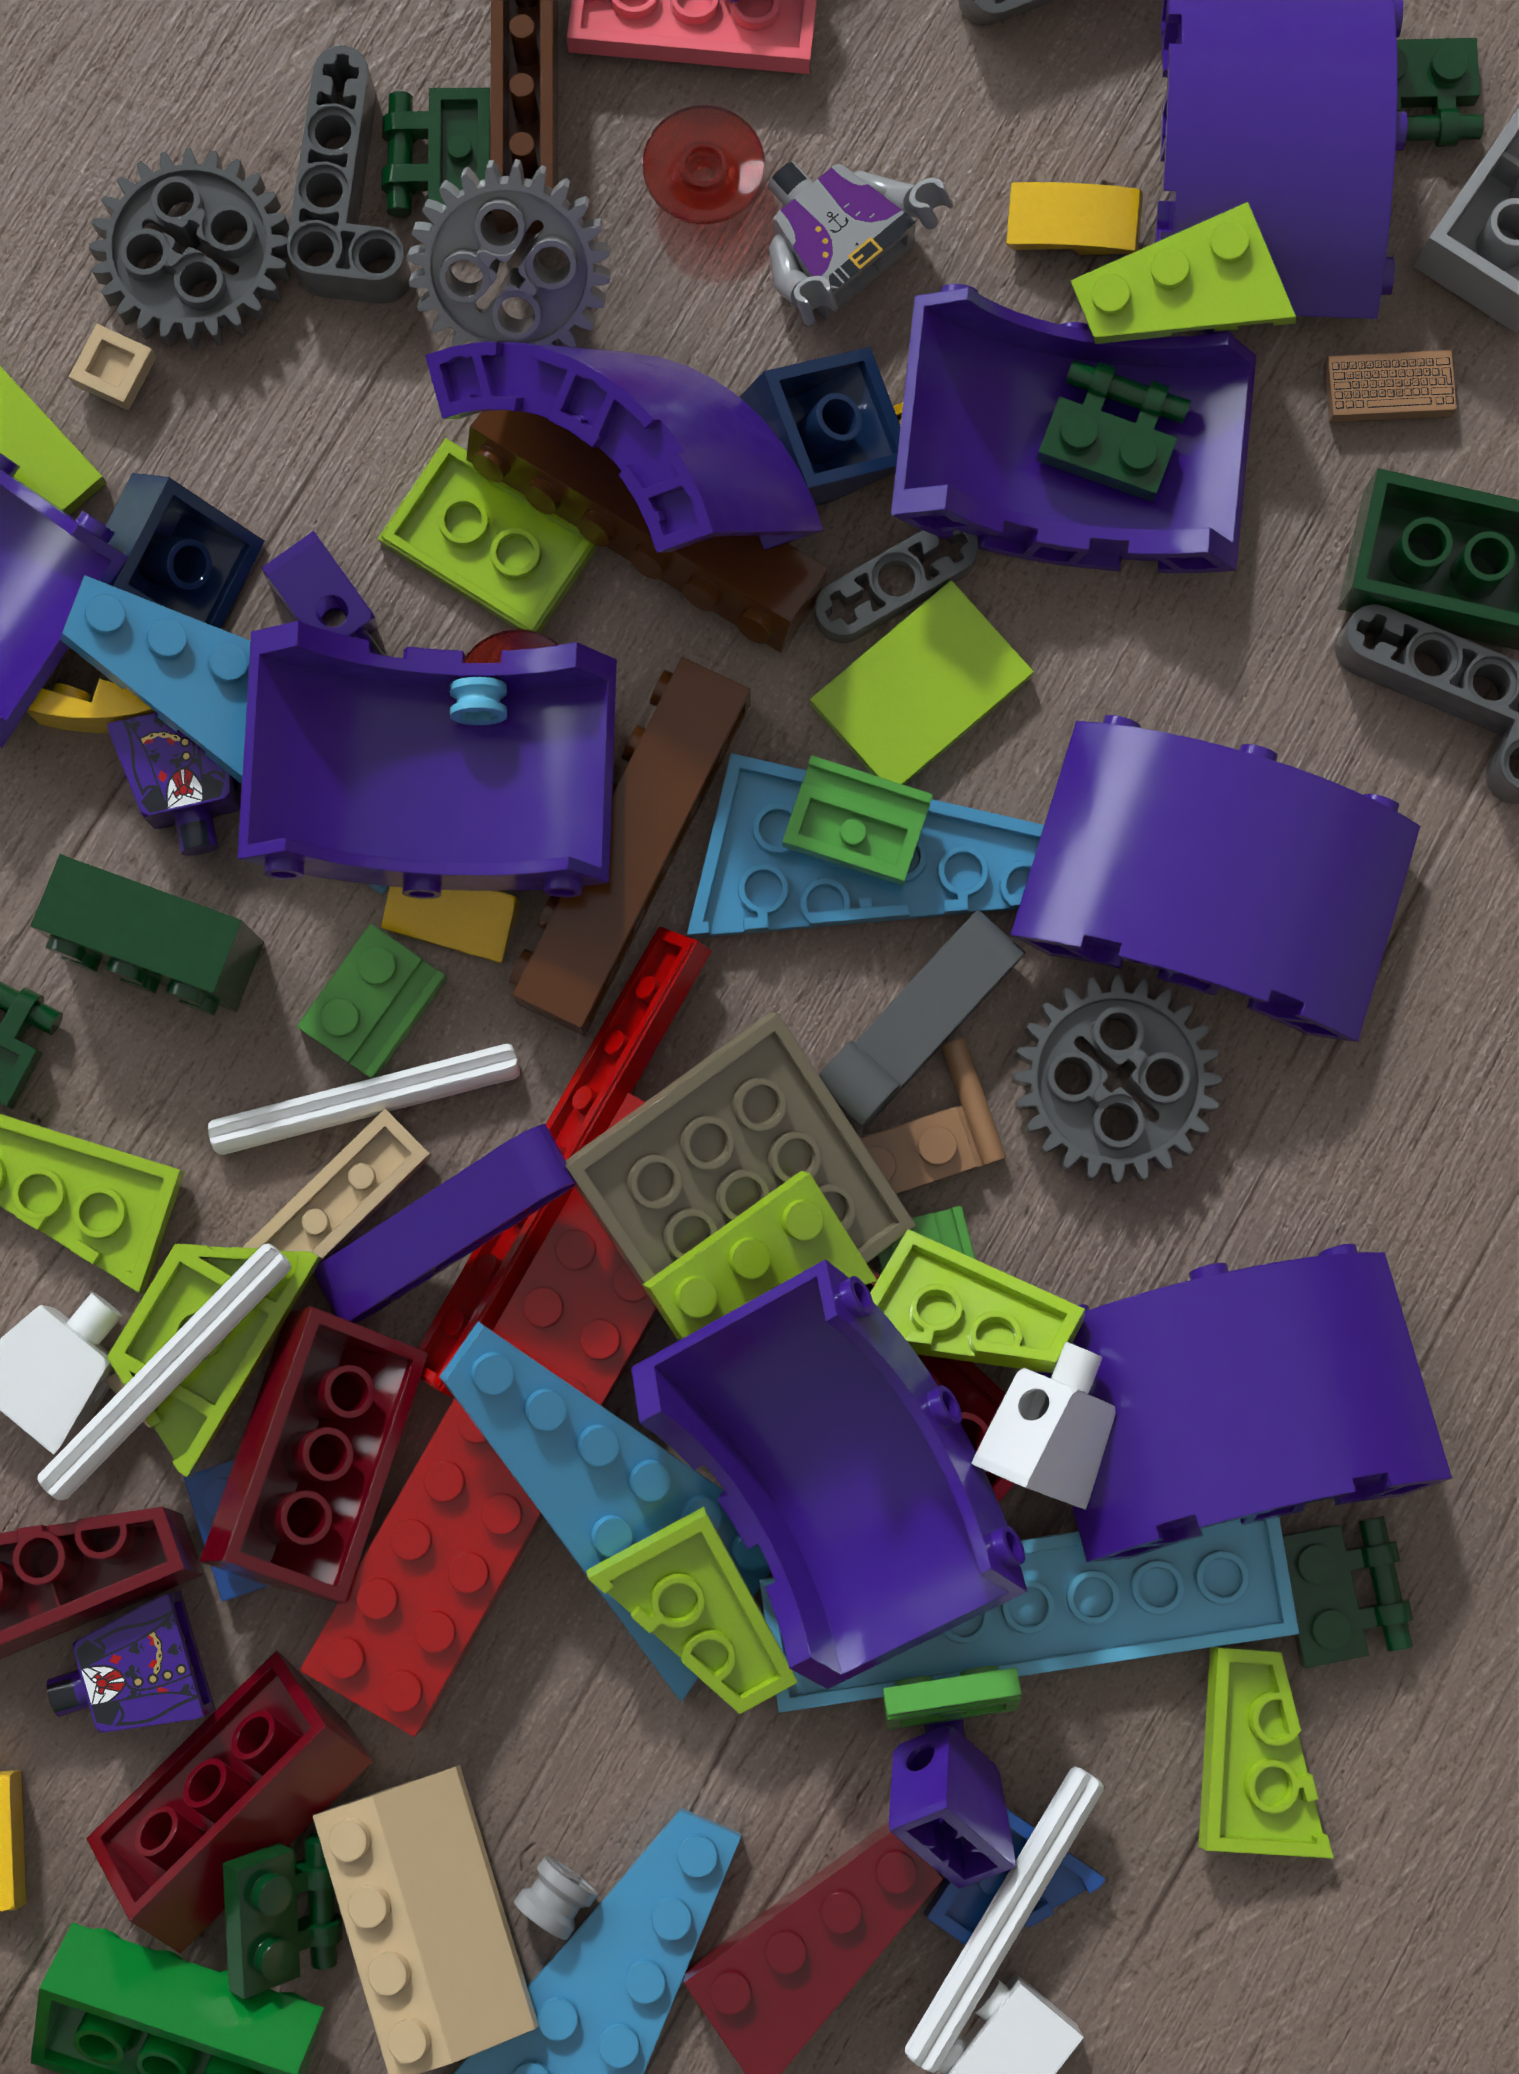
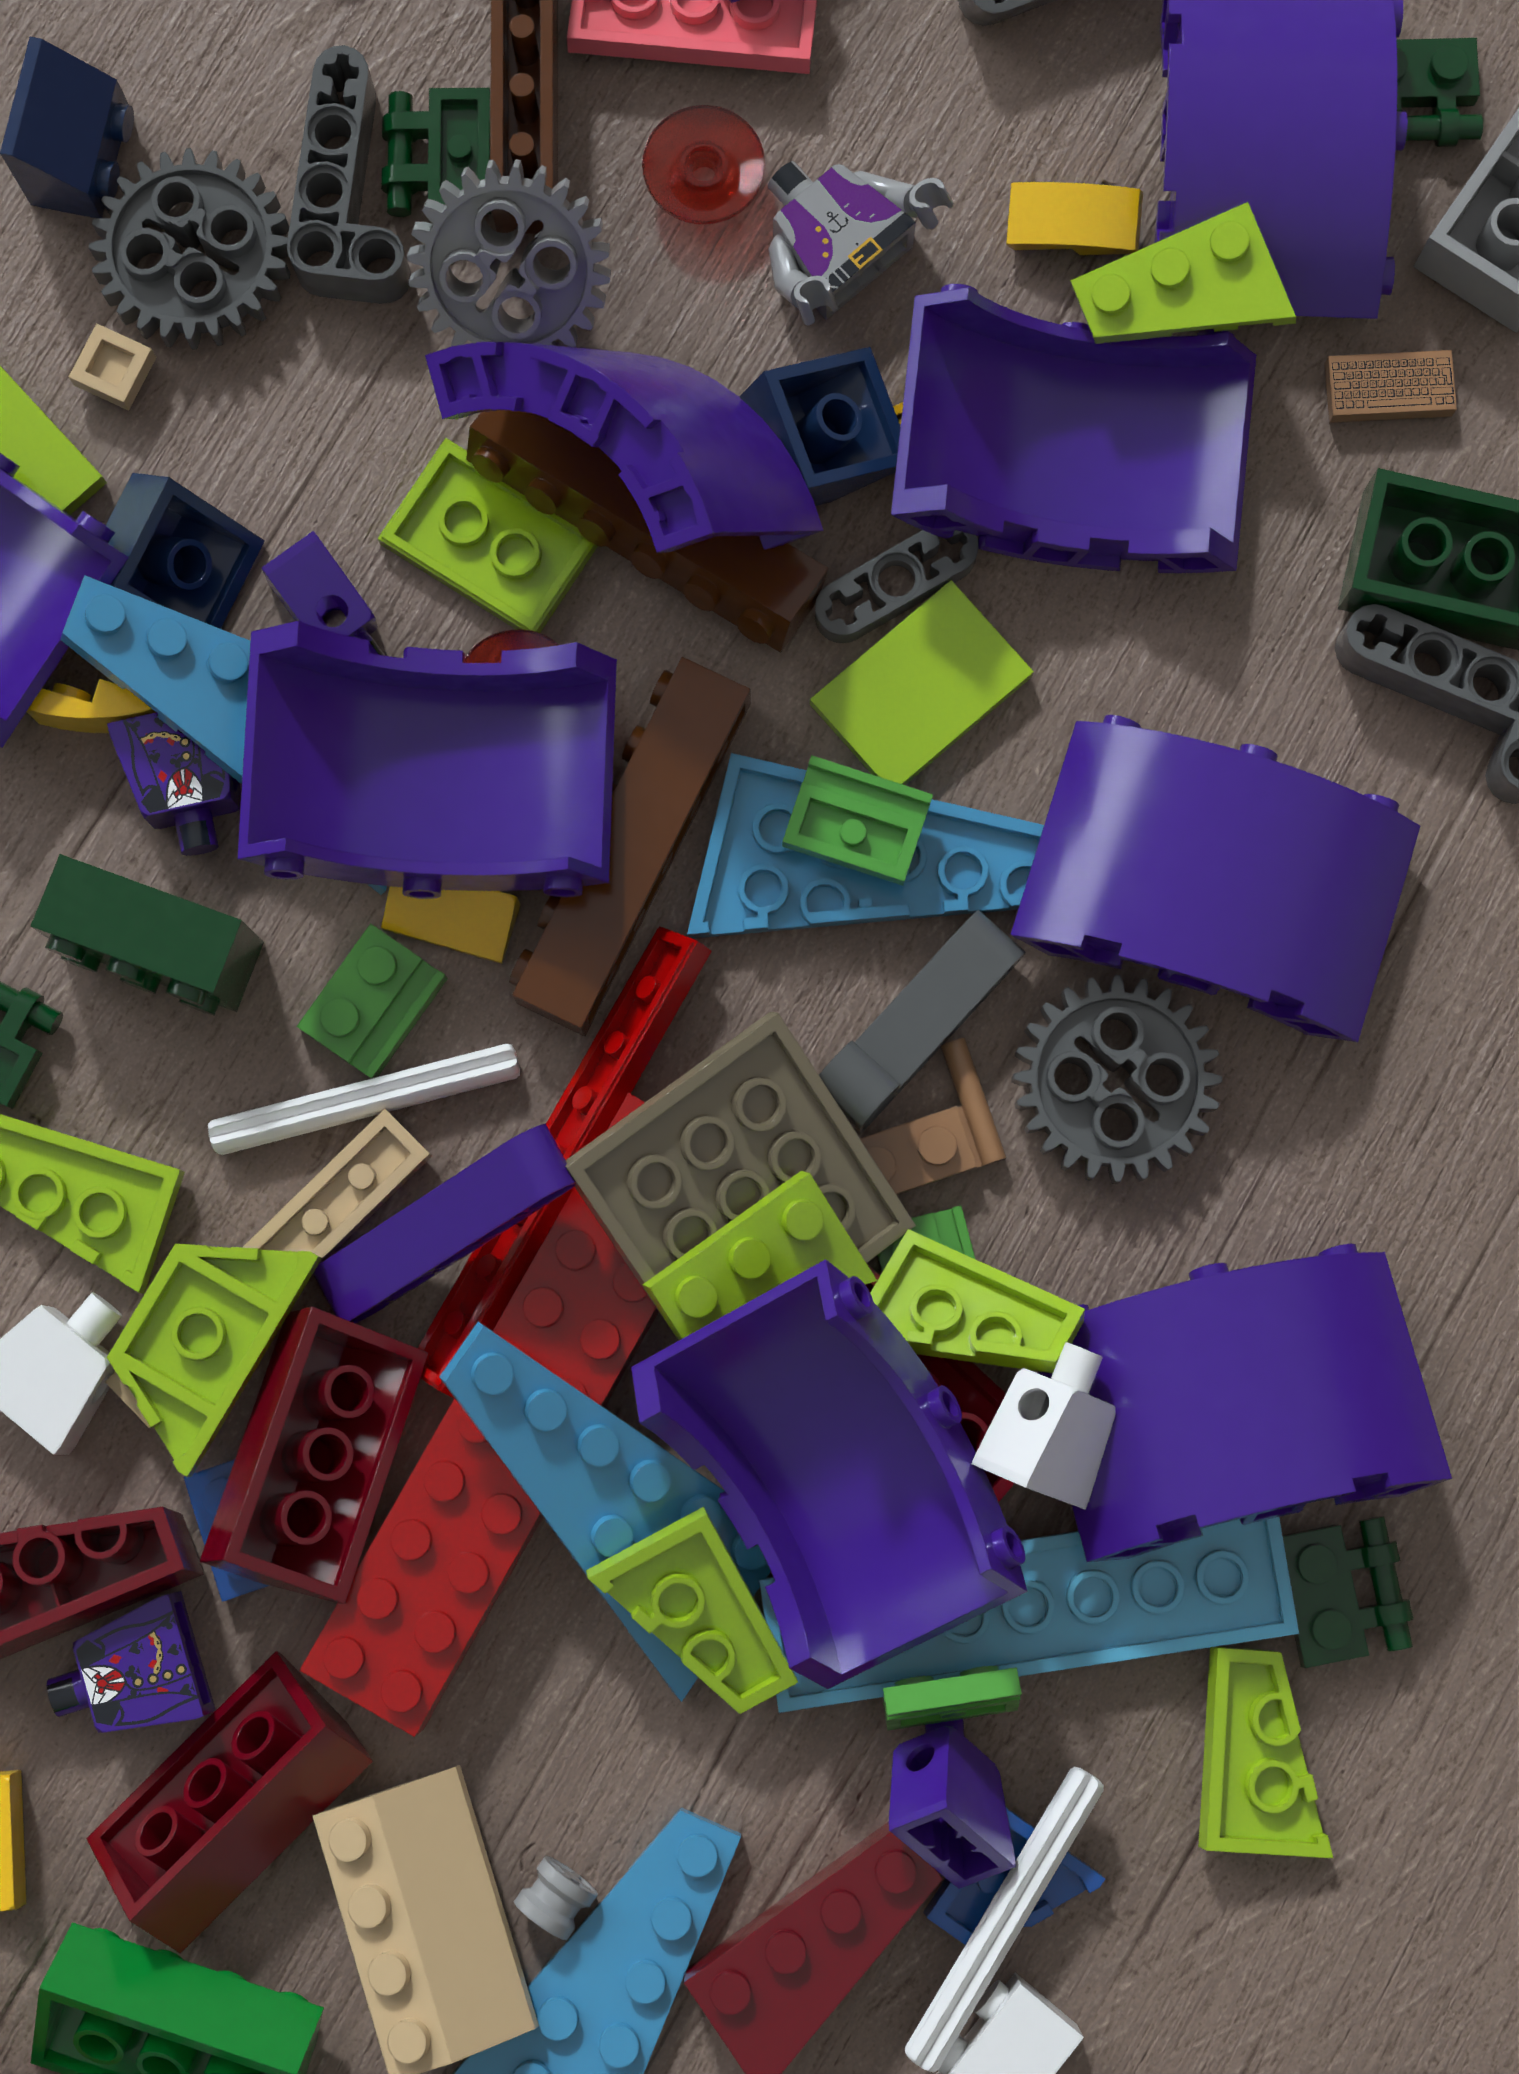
(65, 131): none -> dark blue slope
(164, 1372): white axle -> none
(264, 1921): dark green plate -> none
(478, 701): medium azure bush -> none
(1106, 446): dark green plate -> none

